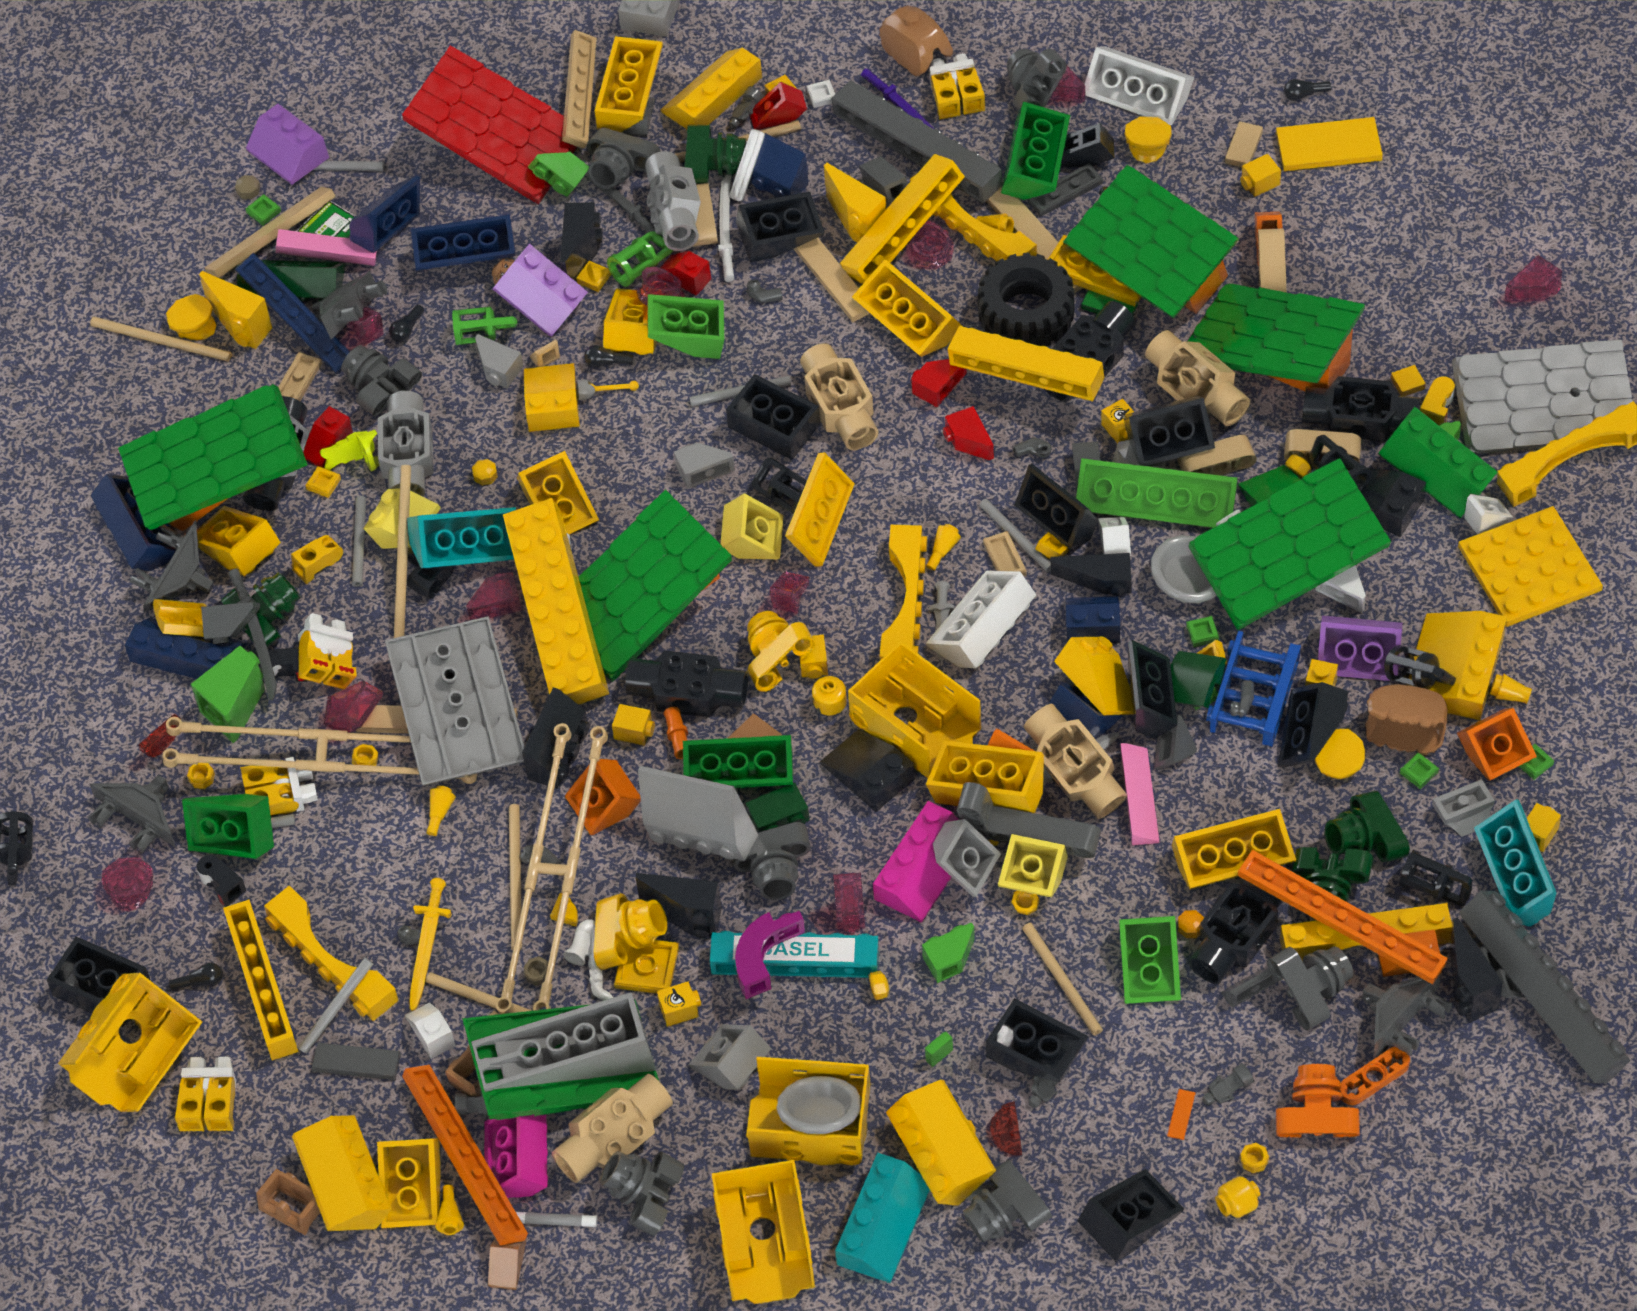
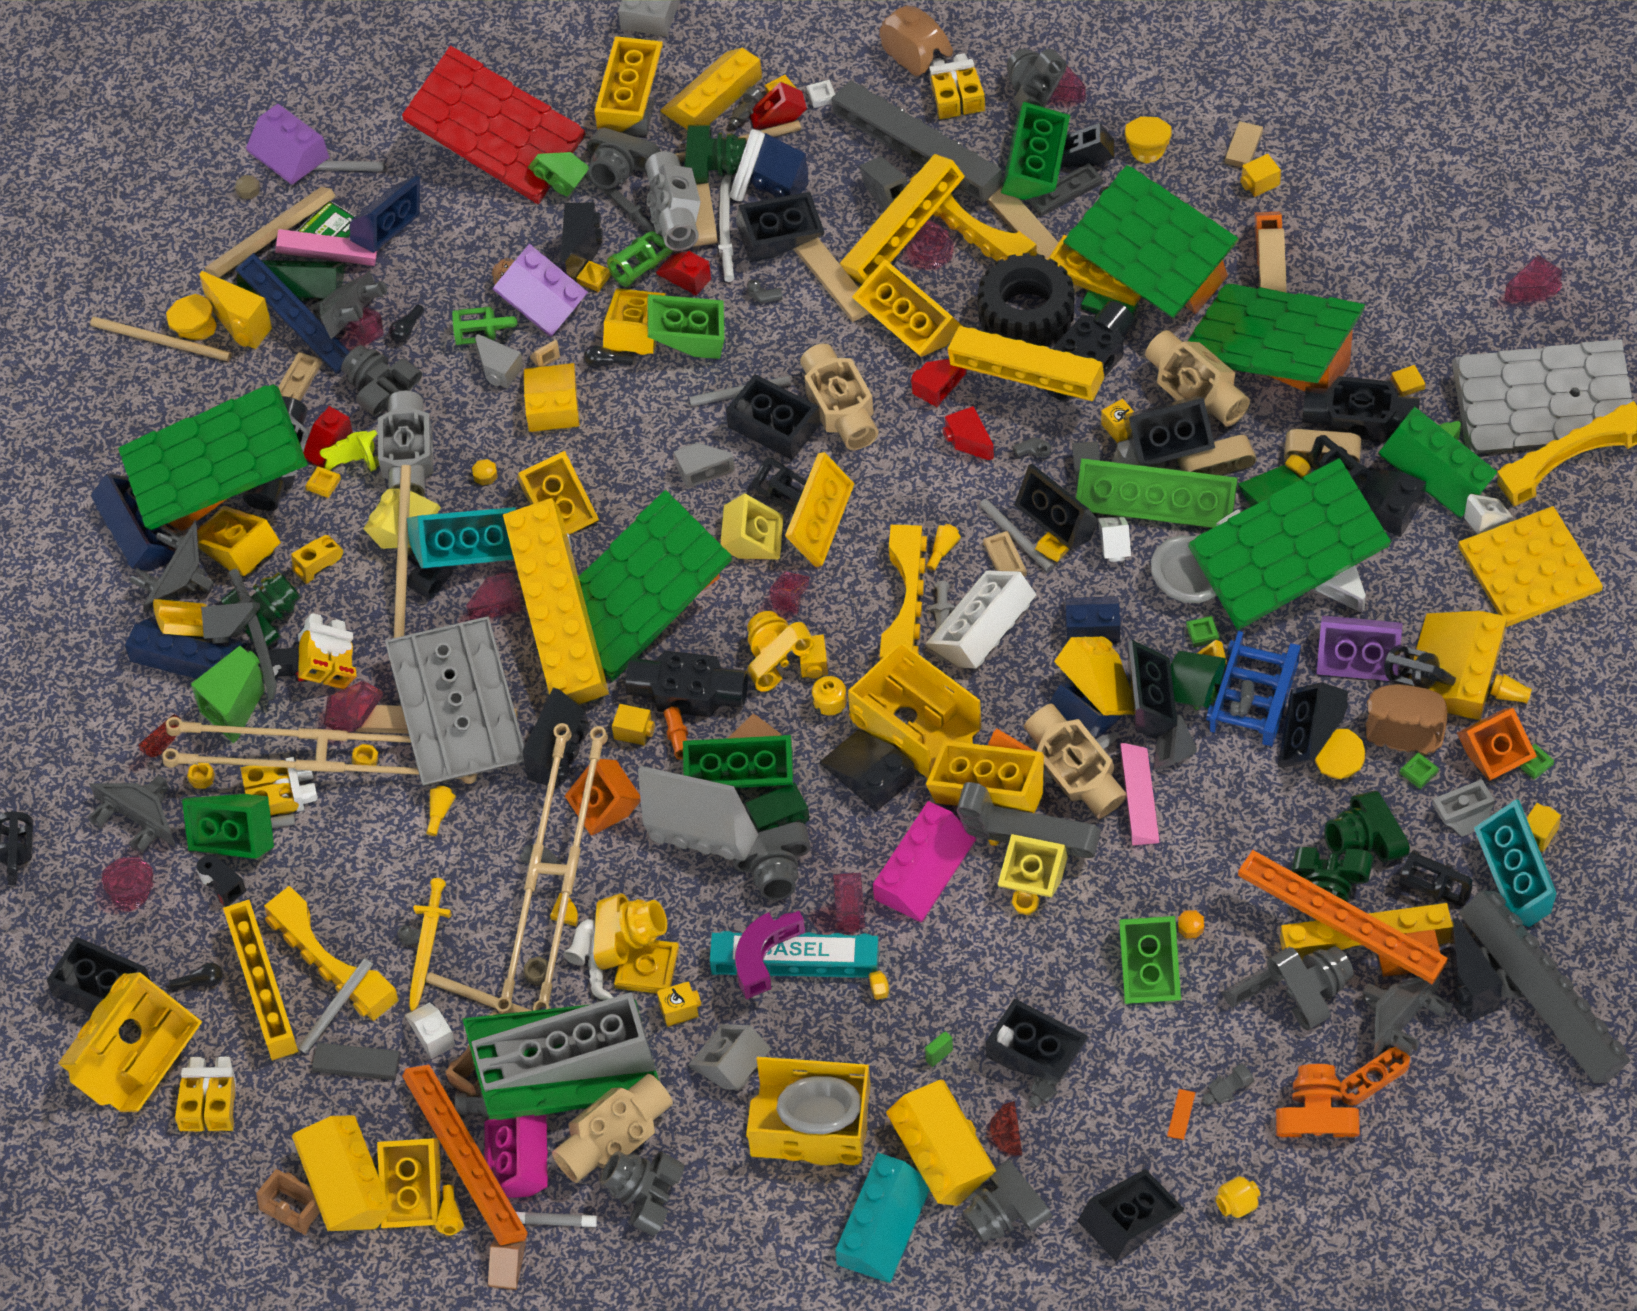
(263, 210): bright green tile -> none
(359, 533): light grey piece -> none
(463, 242): dark blue slope -> none
(515, 869): tan piece -> none
(579, 89): tan tile -> none
(586, 388): hinge -> none
(658, 282): clear pink hat -> none
(687, 902): black slope -> none
(769, 1267): yellow piece -> none
(853, 201): yellow slope -> none
(890, 93): dark purple sword -> none
(949, 952): bright green slope -> none
(965, 854): light grey slope -> none
(999, 221): yellow cone -> none
(1062, 979): tan piece -> none
(1097, 572): black slope -> none
(1137, 84): white slope -> none
(1220, 850): yellow slope -> none
(1234, 931): black brick -> none
(1254, 1157): yellow tile -> none
(1298, 89): black piece -> none
(1322, 671): yellow brick -> none
(1329, 144): yellow tile -> none
(1438, 397): yellow leg -> none

